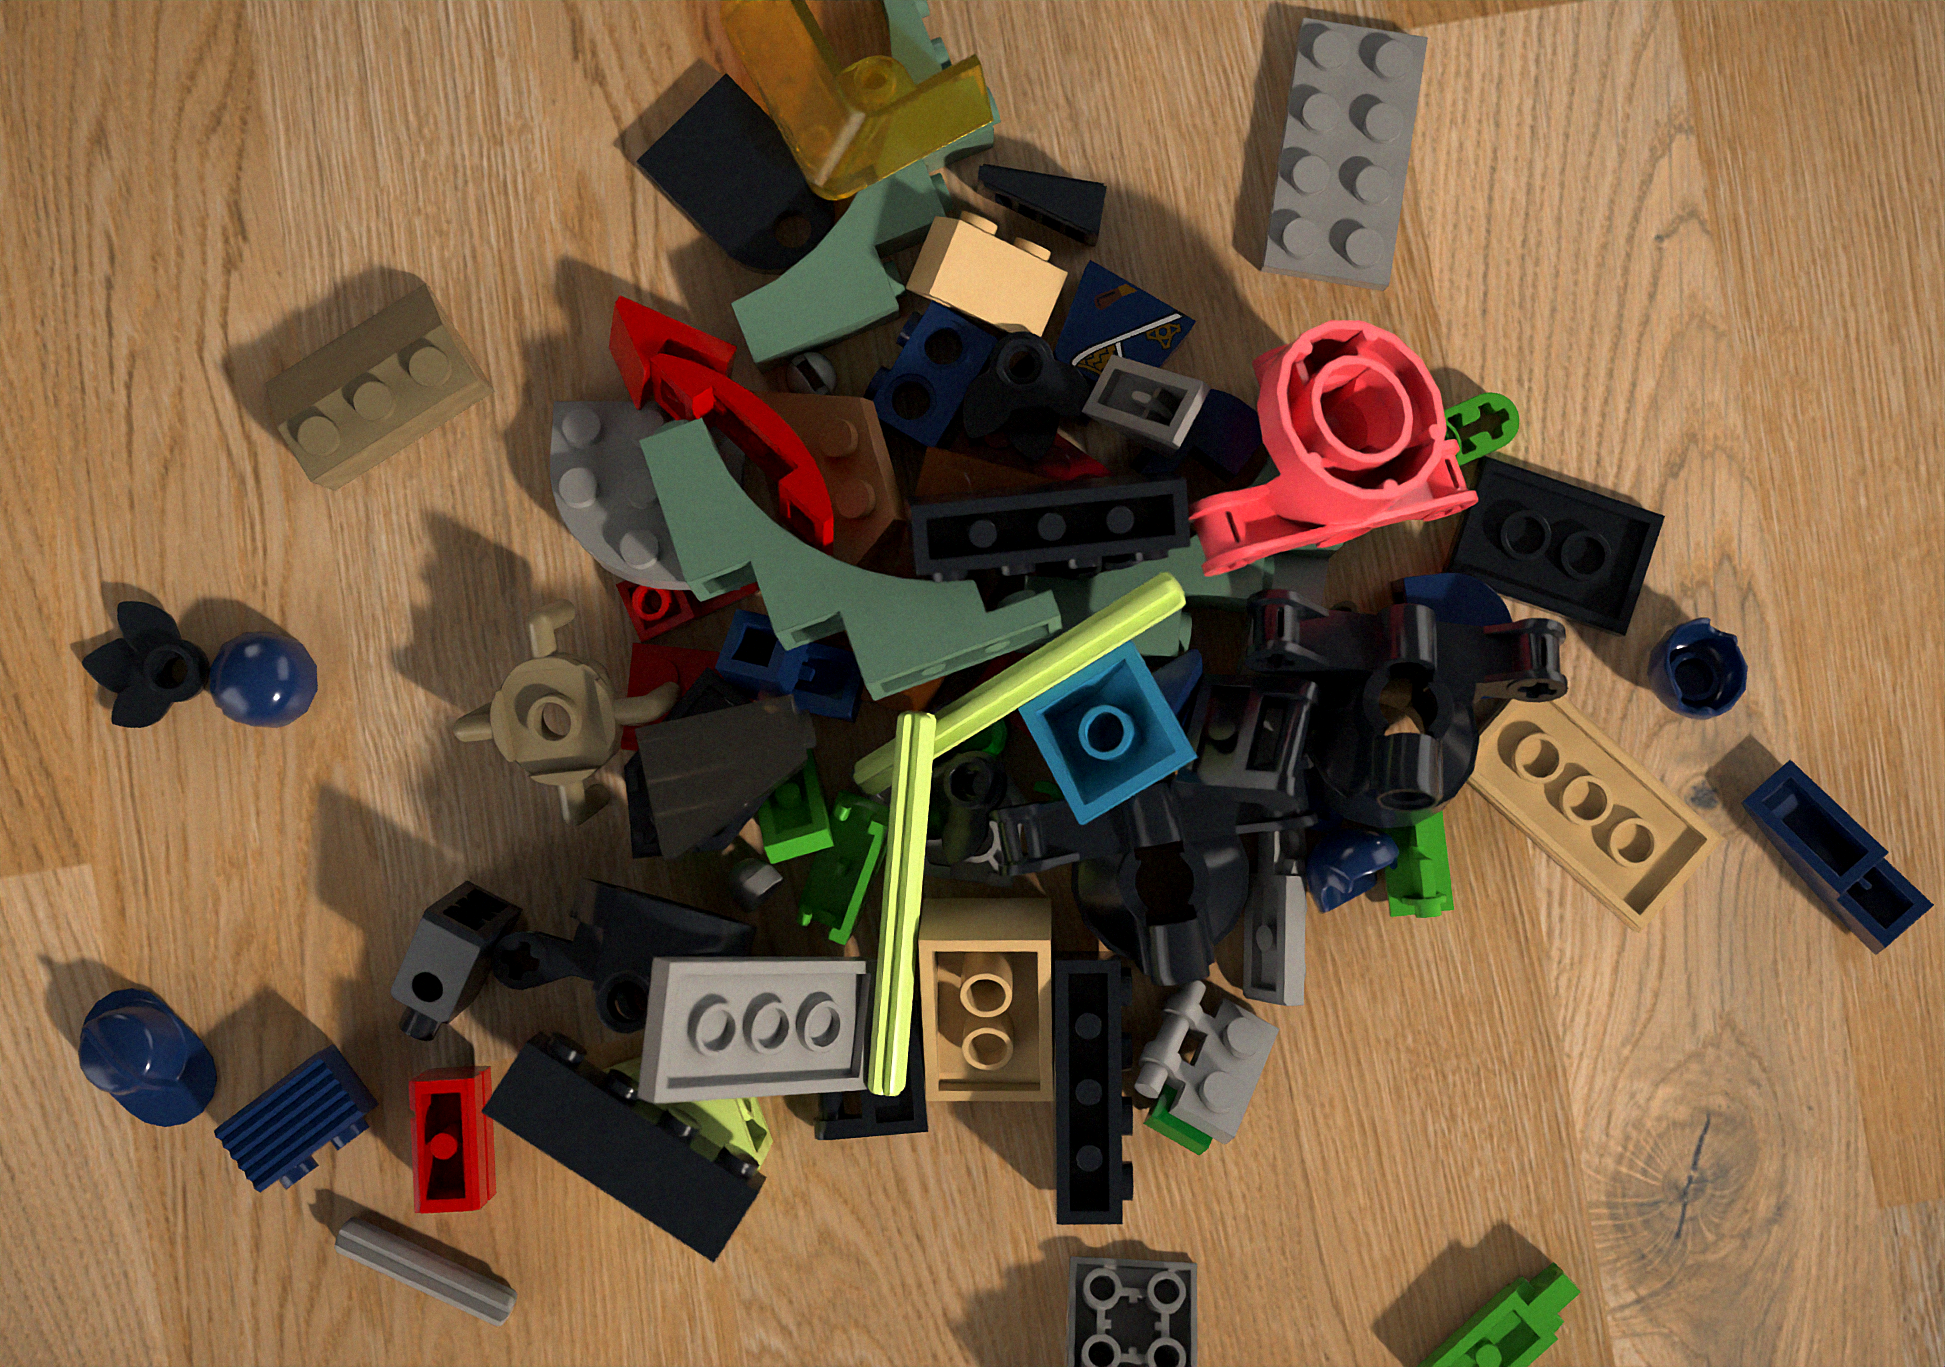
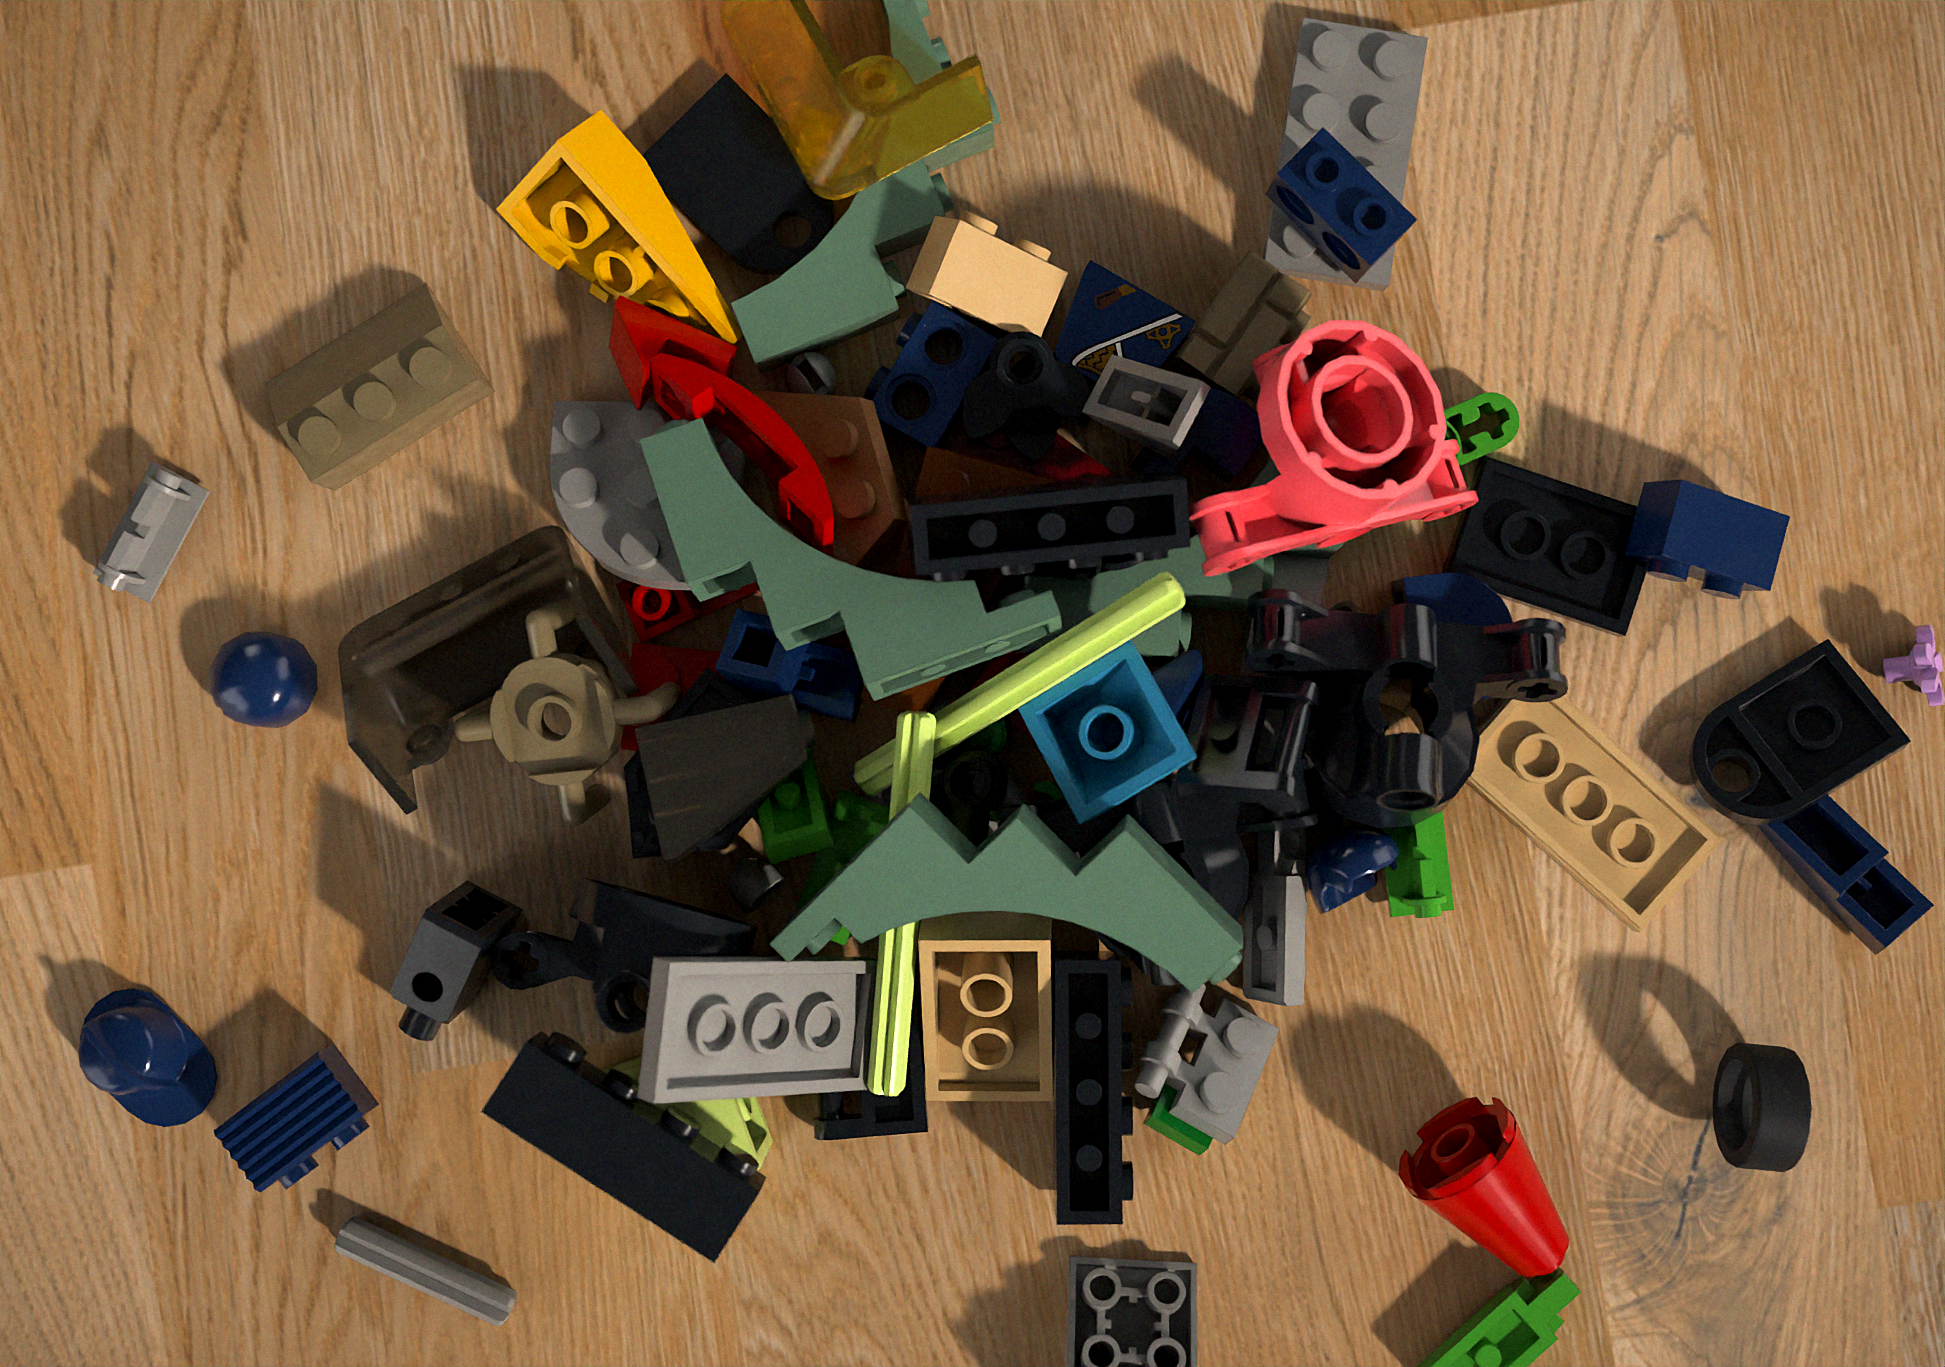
(142, 664): black plate -> none
(150, 533): none -> light grey hinge
(452, 1139): red brick -> none
(456, 646): none -> clear smoke windscreen
(610, 222): none -> yellow wedge
(929, 869): none -> sand green arch
(1054, 201): black slope -> none
(1243, 322): none -> dark tan brick
(1339, 205): none -> dark blue brick
(1487, 1185): none -> red cone
(1697, 670): dark blue hair -> none
(1706, 537): none -> dark blue brick
(1761, 1107): none -> black tyre
(1794, 737): none -> black tile
(1921, 666): none -> lavender plant

